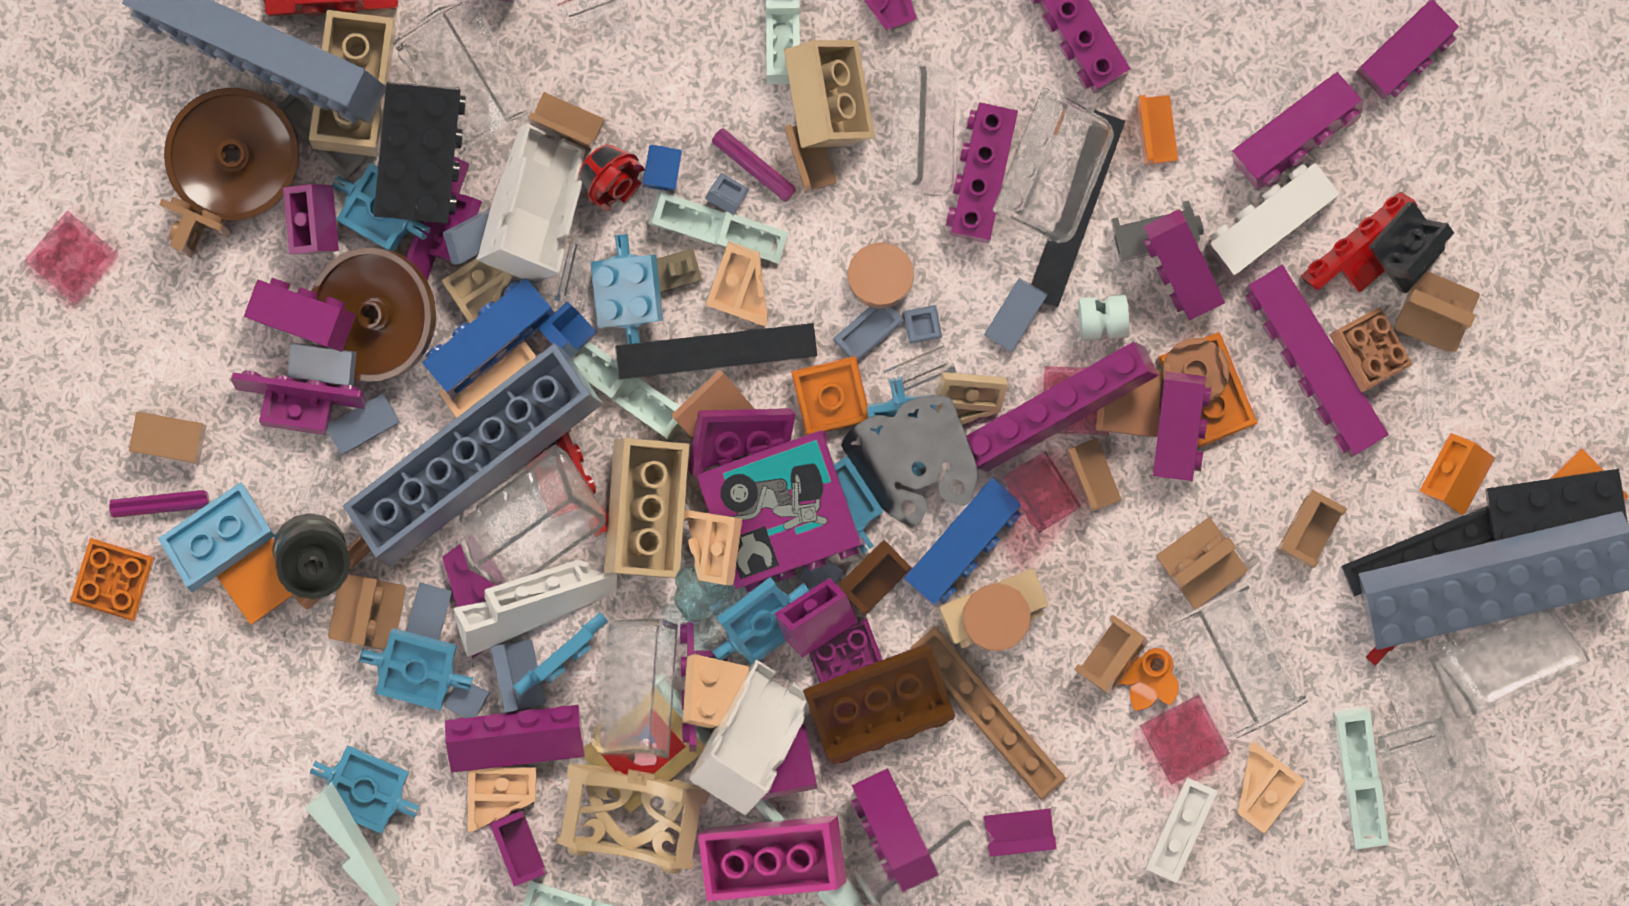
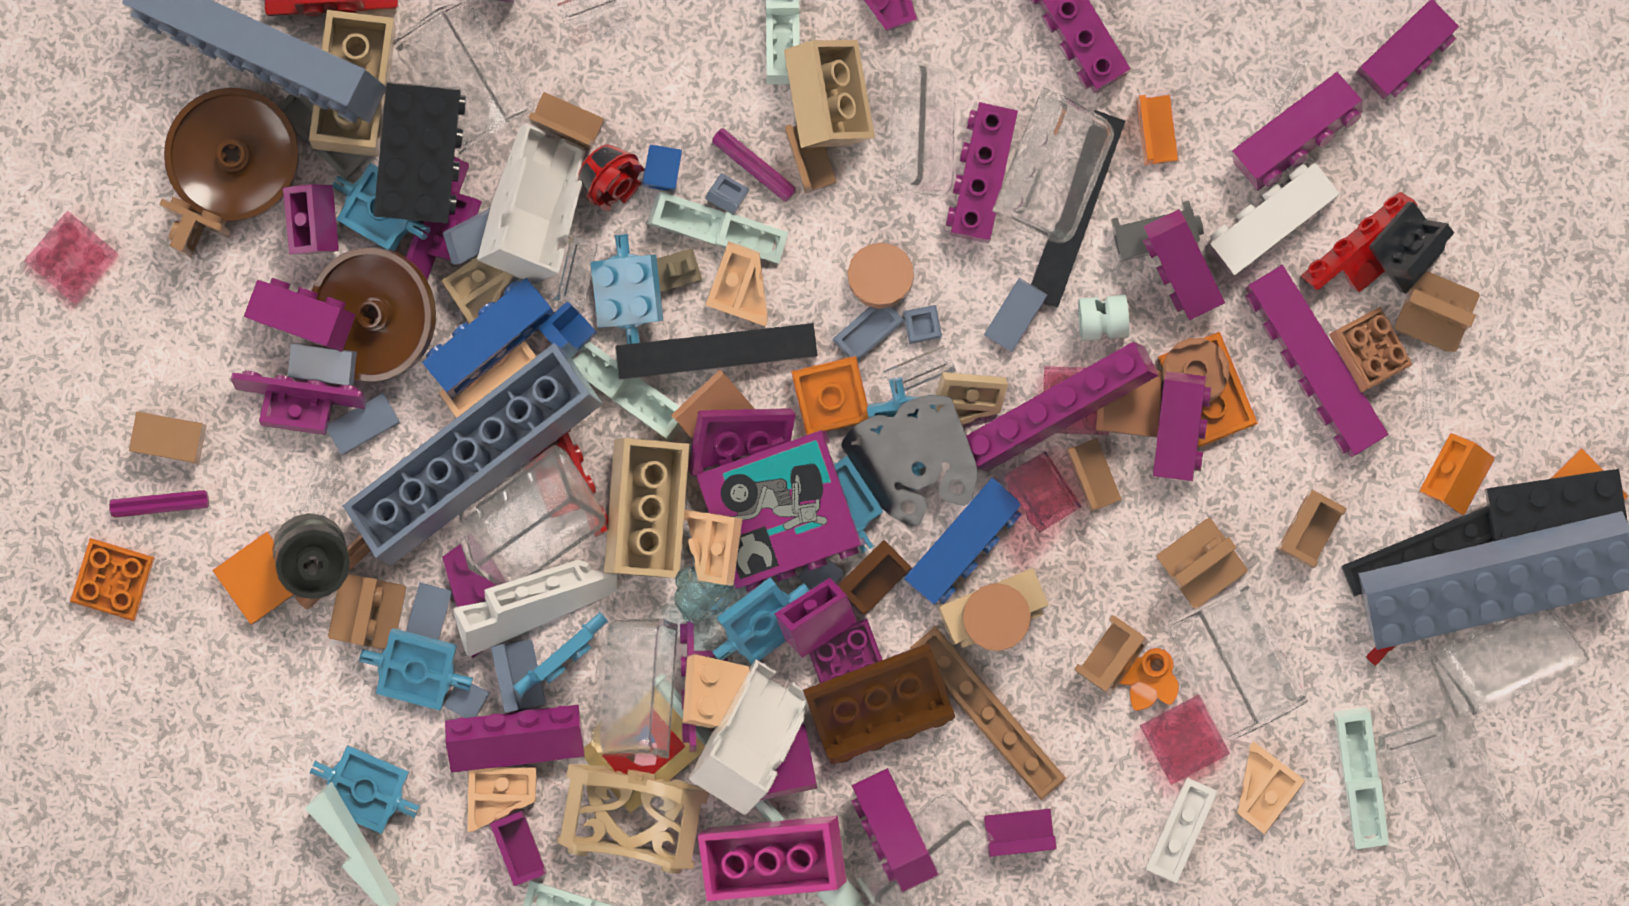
(216, 537): dark azure plate -> none

